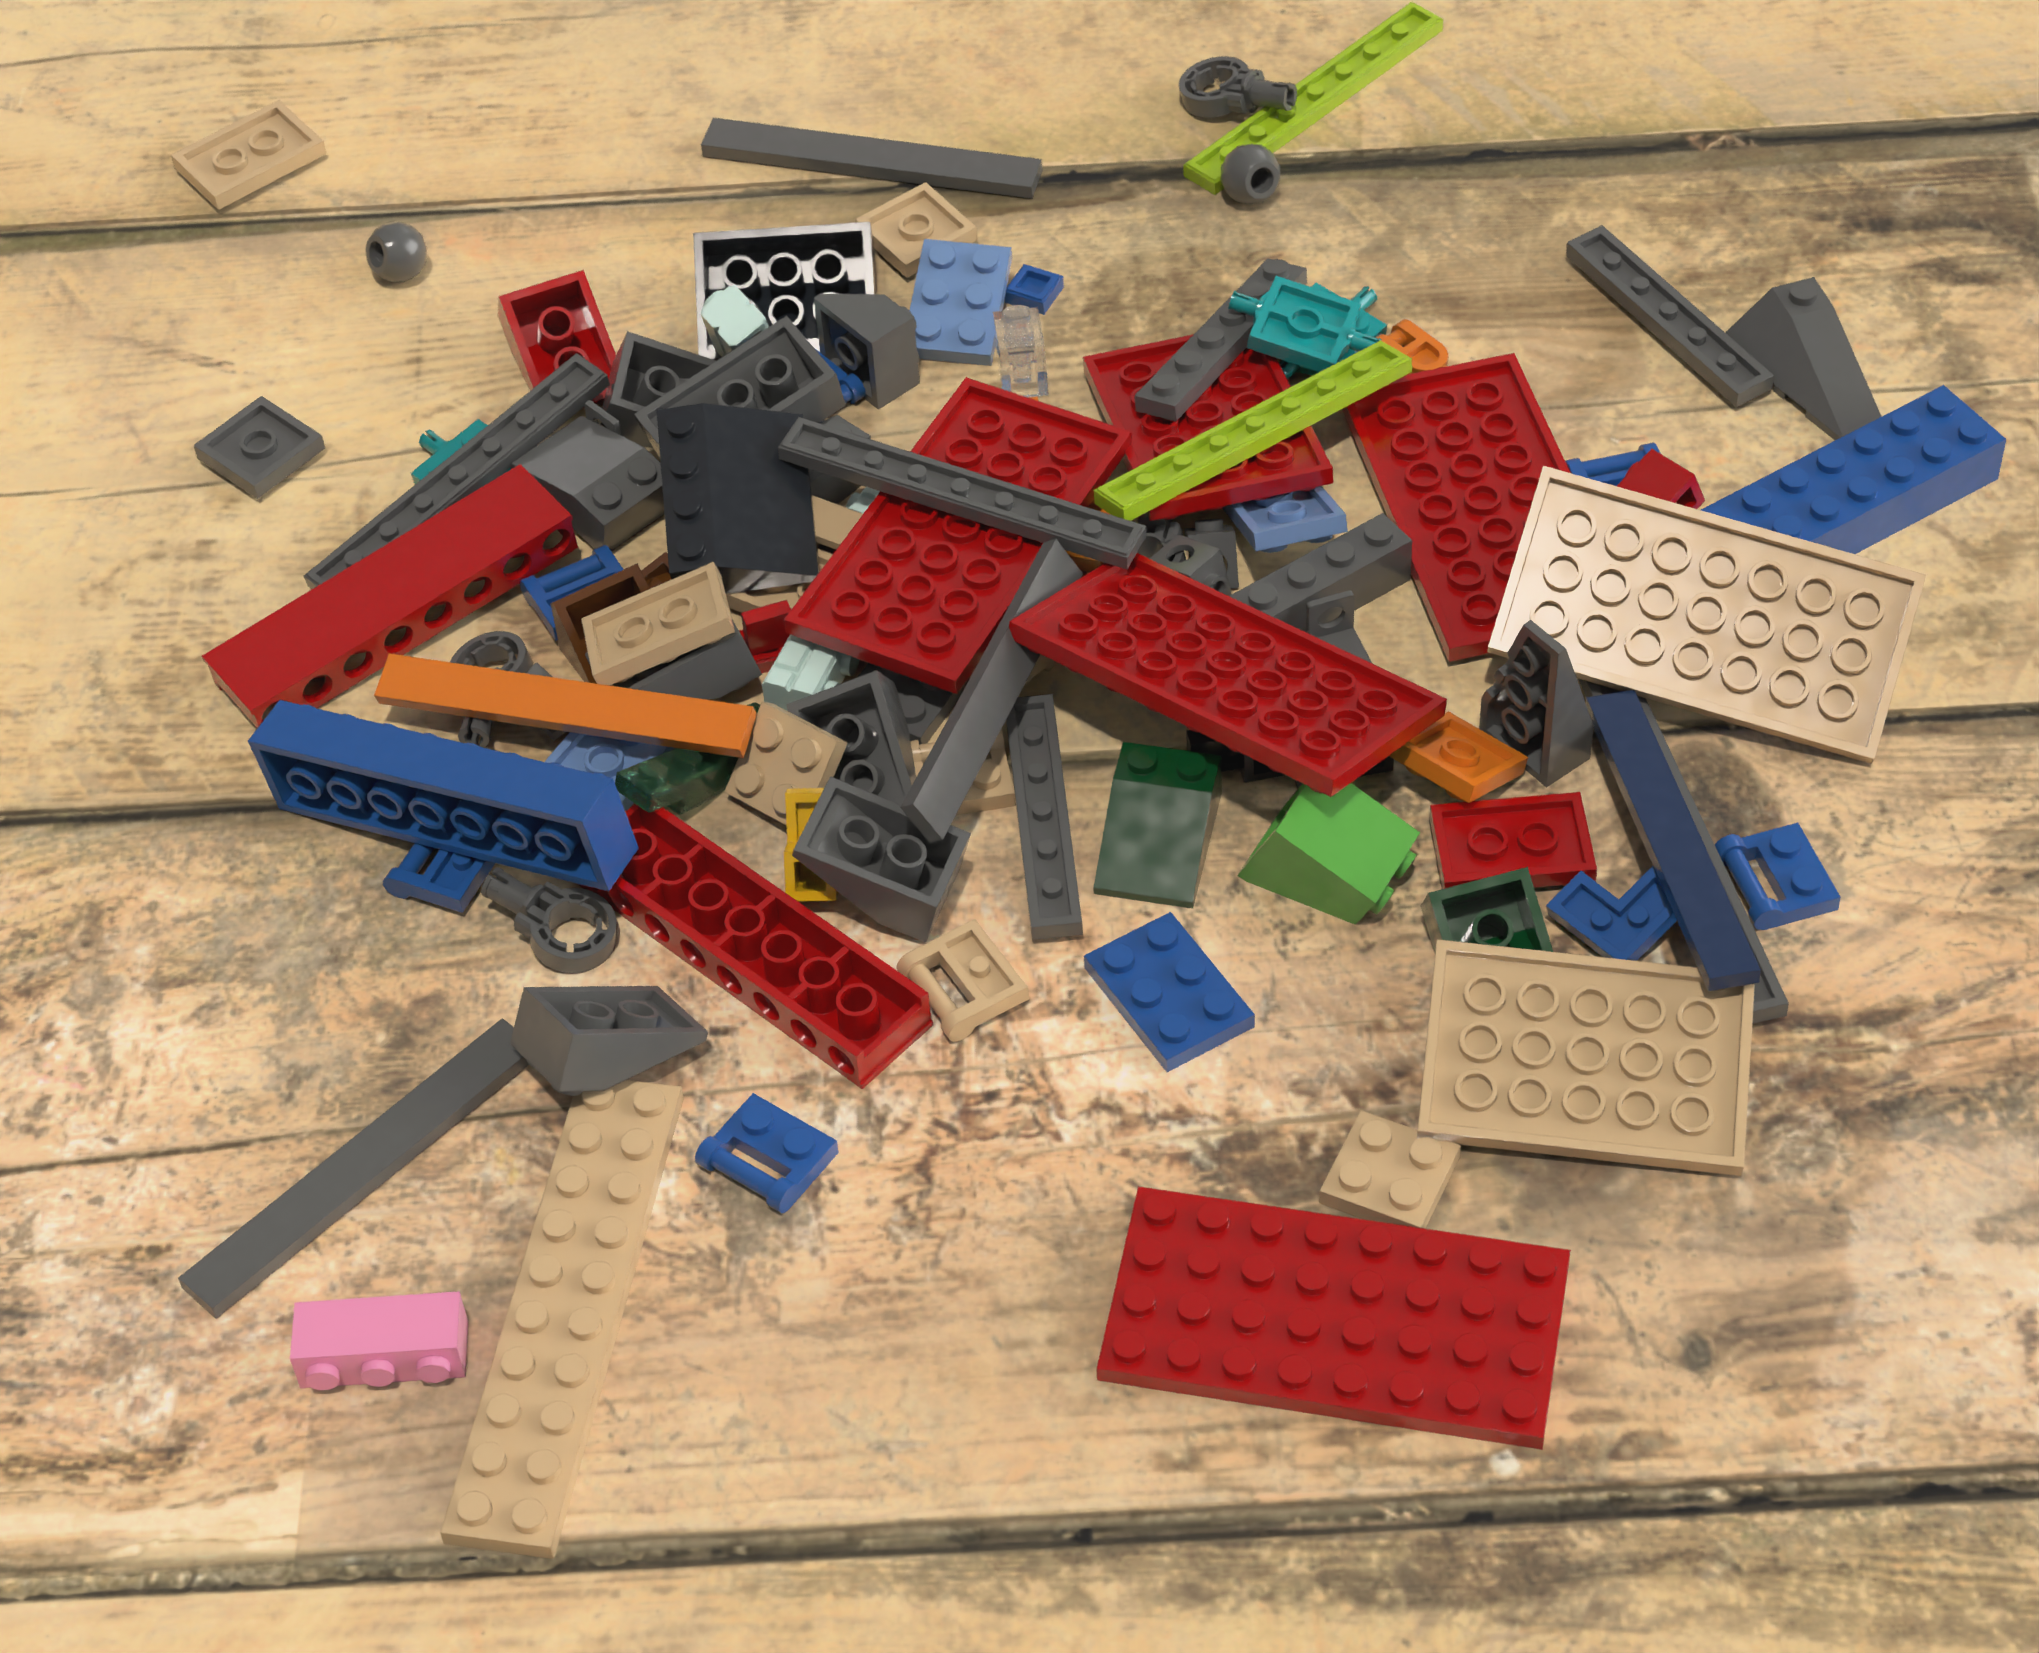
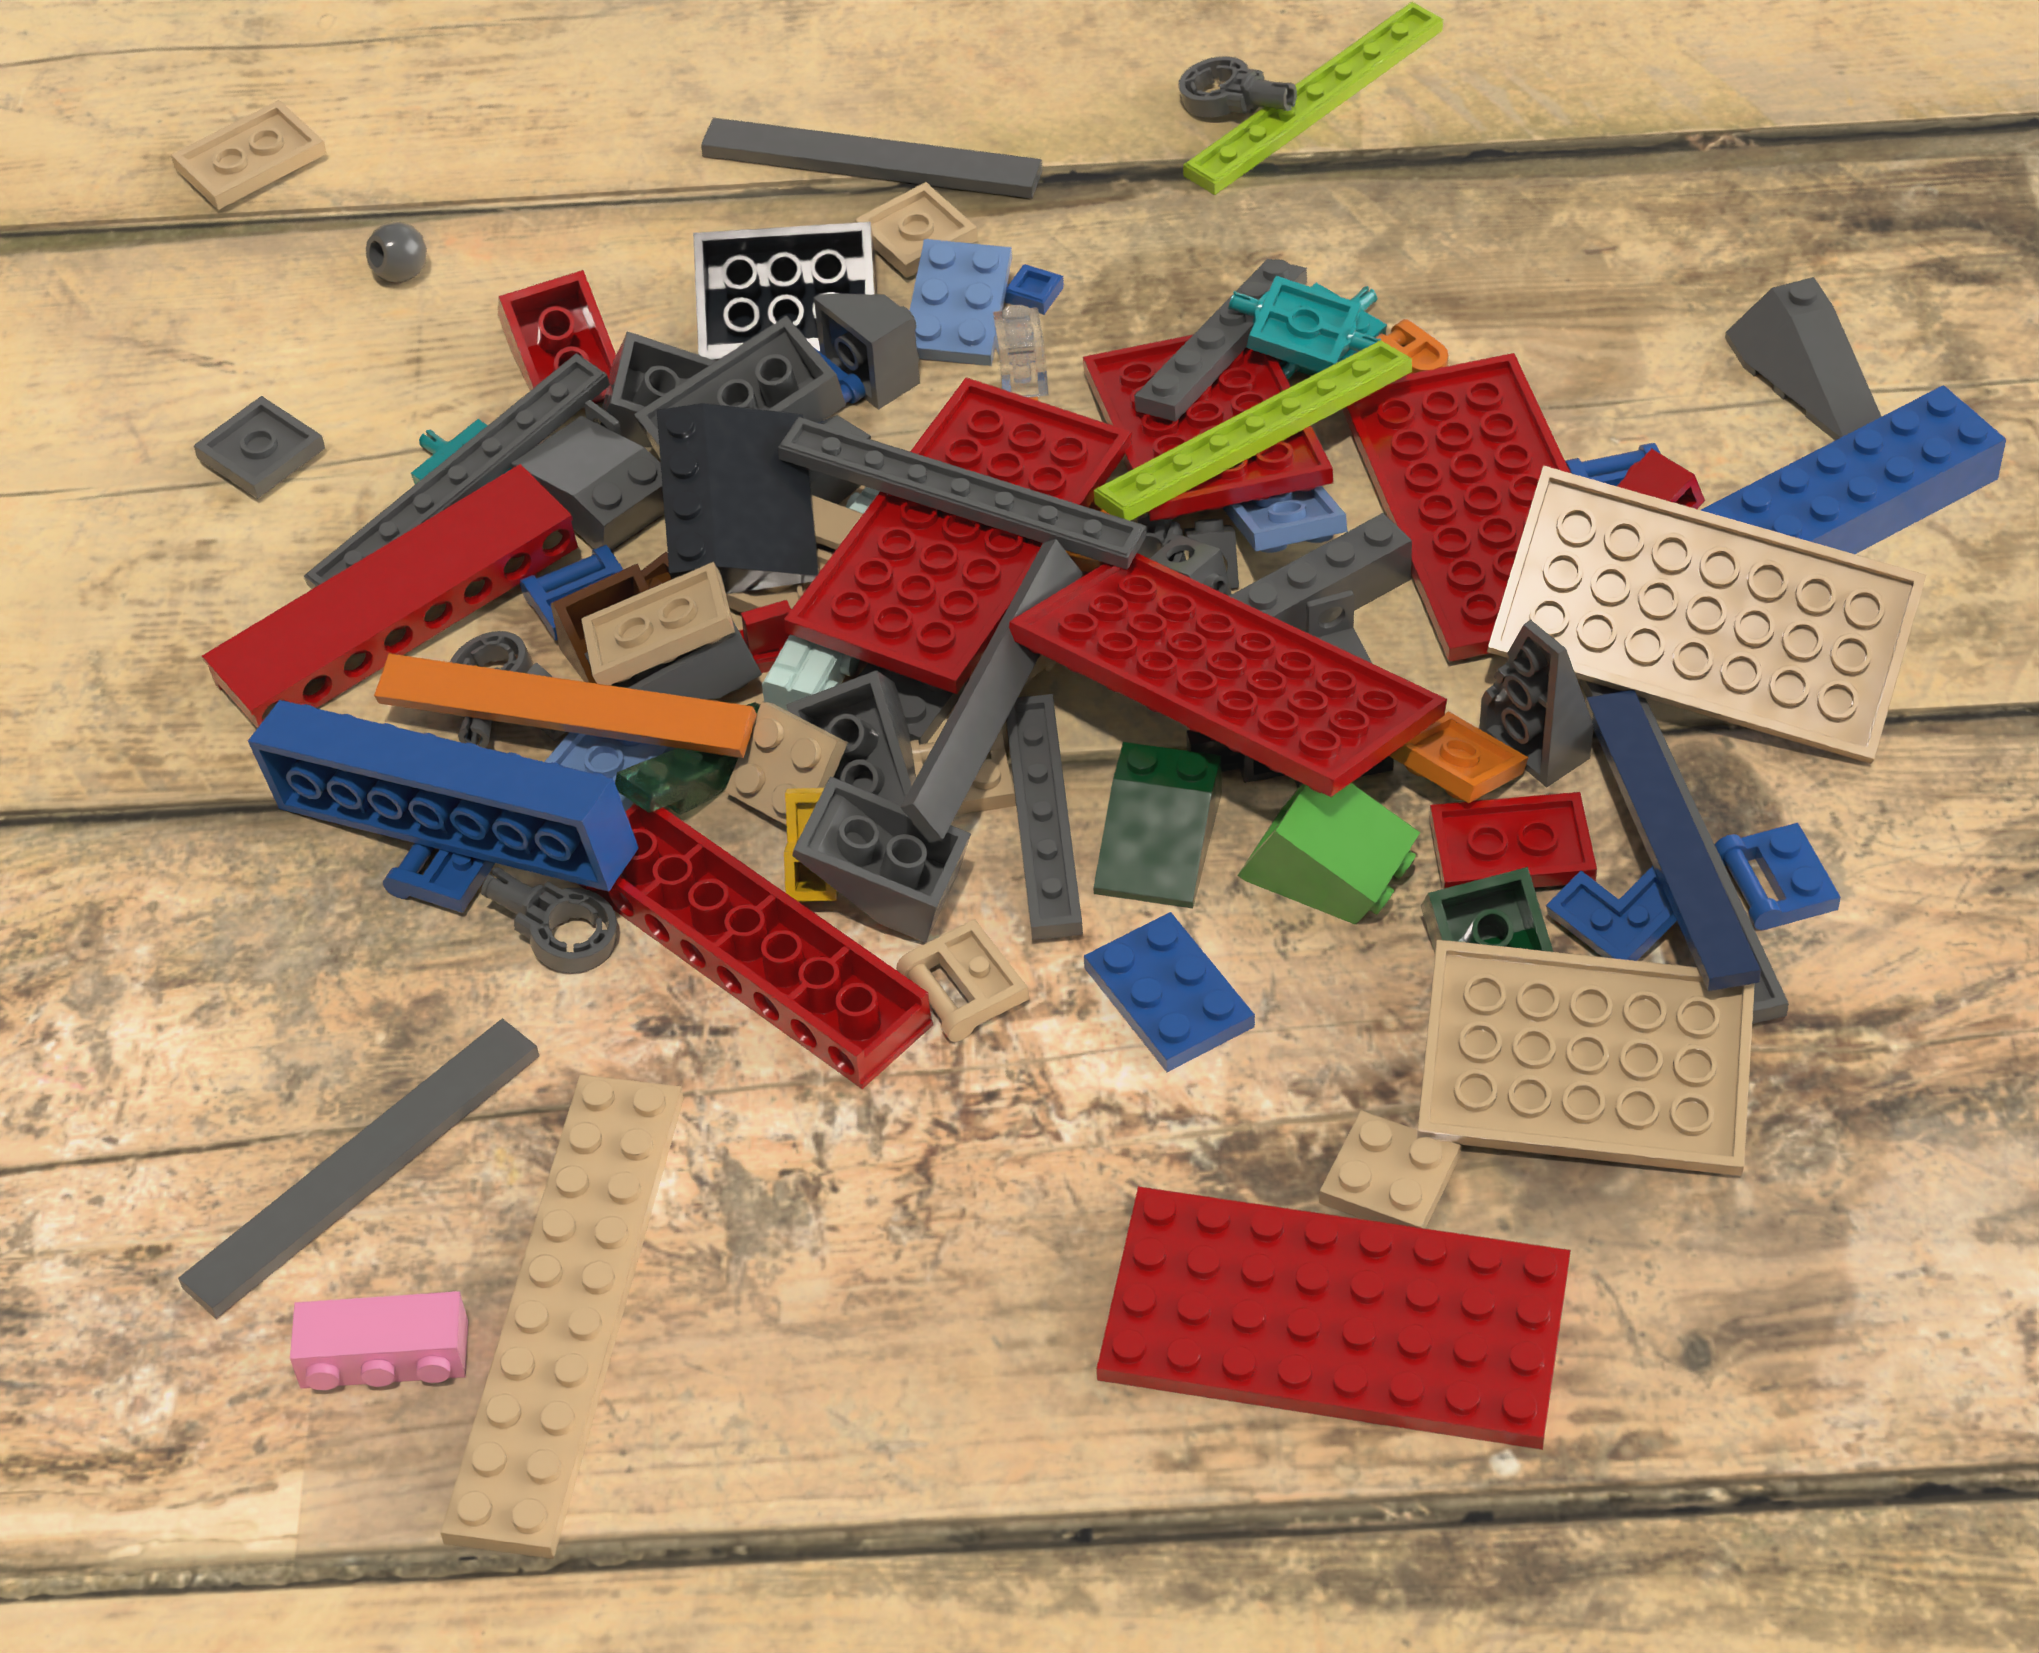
(600, 1033): dark grey slope -> none
(731, 319): light aqua brick -> none
(775, 1141): blue plate -> none
(1250, 174): dark grey piece -> none
(1670, 316): dark grey plate -> none

